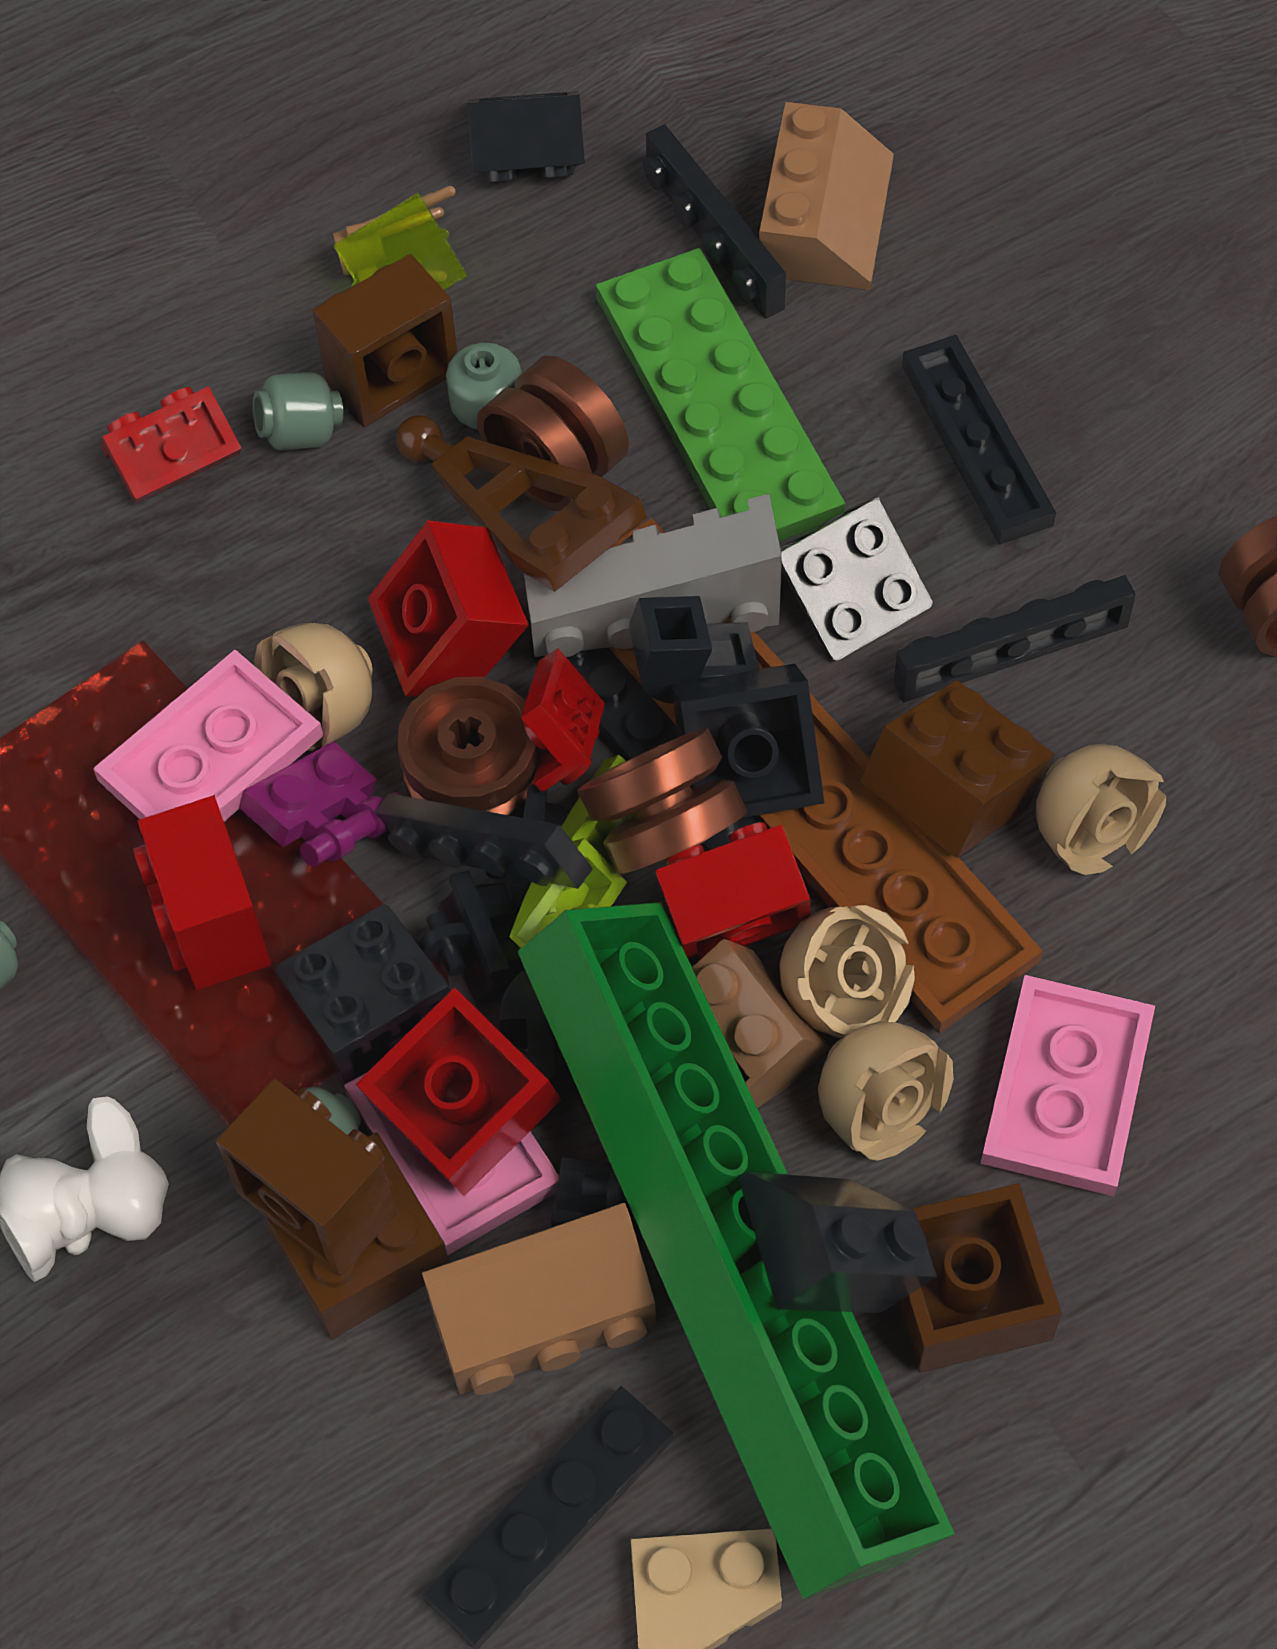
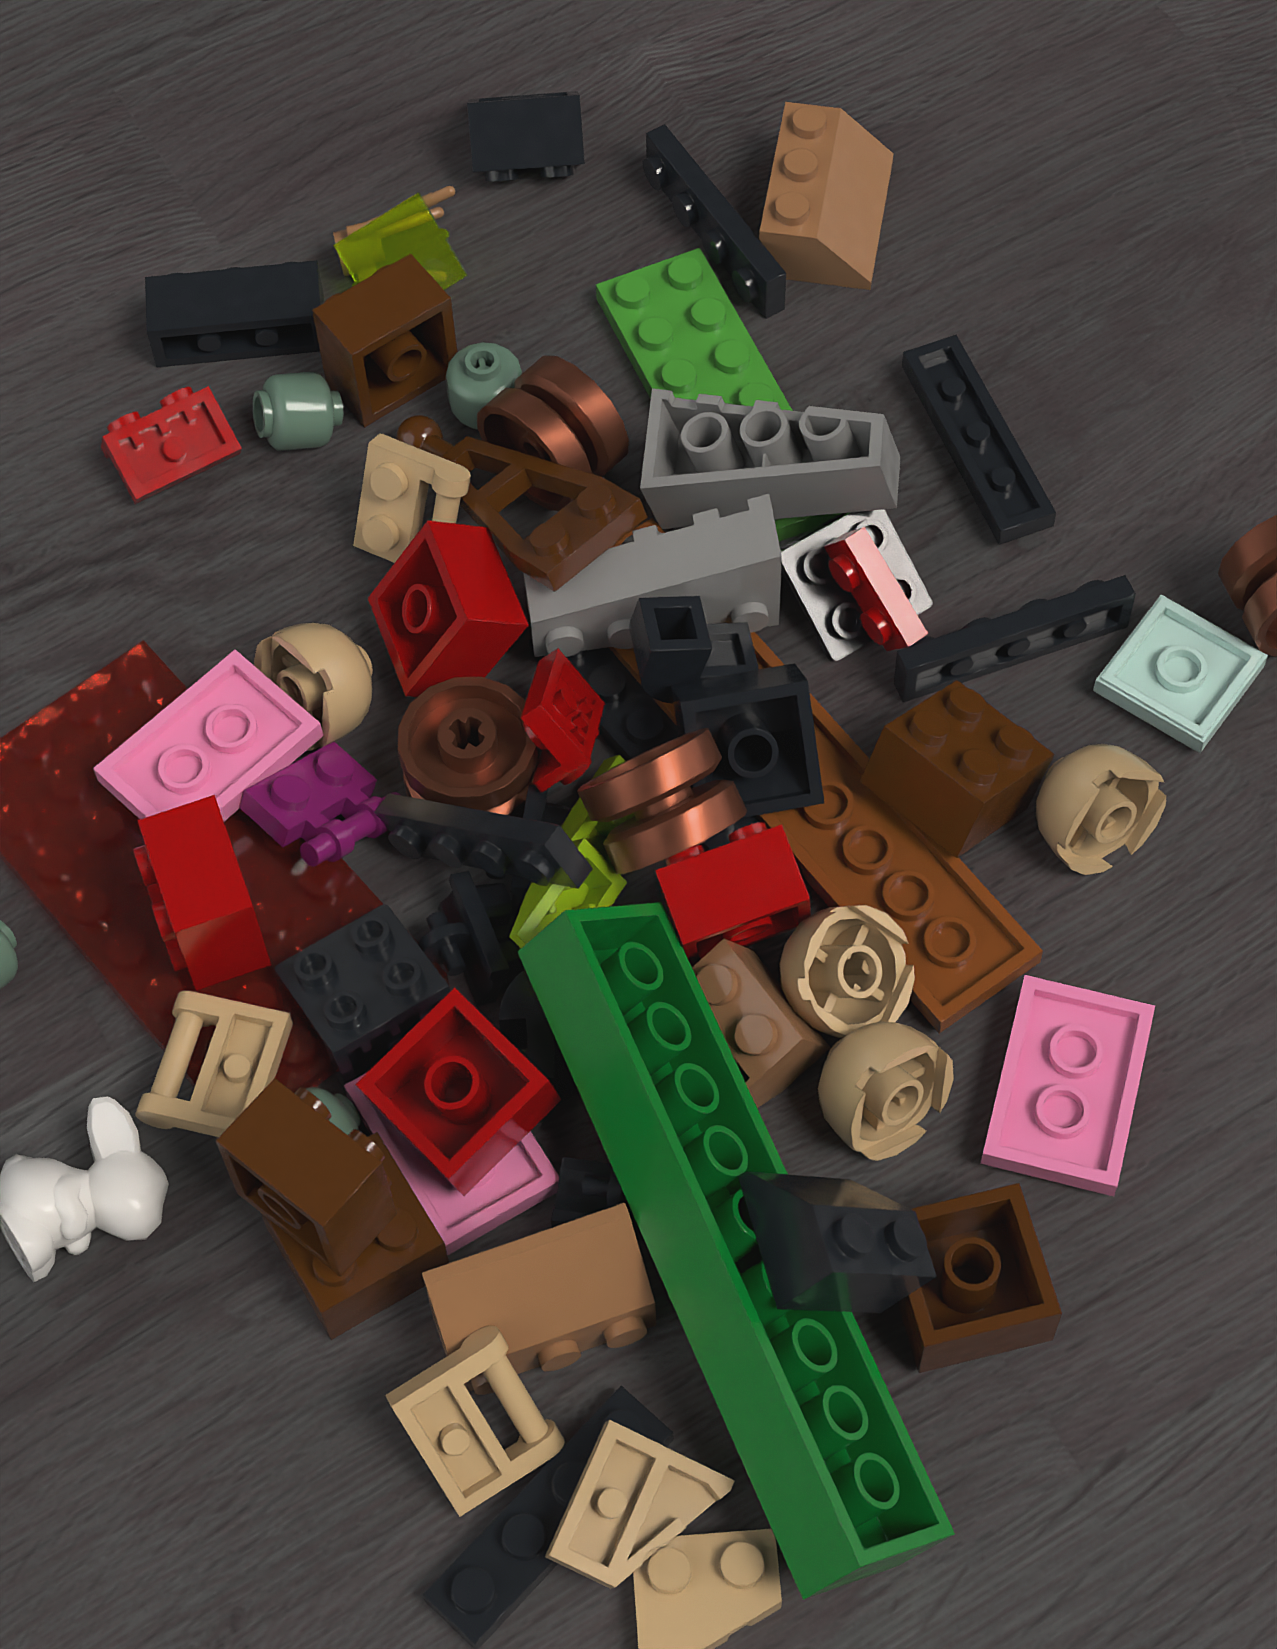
(233, 313): none -> black brick
(235, 1069): none -> tan plate
(396, 495): none -> tan plate
(456, 1435): none -> tan plate
(630, 1505): none -> tan wing
(724, 453): none -> light grey wedge
(864, 573): none -> plate
(1180, 673): none -> light aqua plate

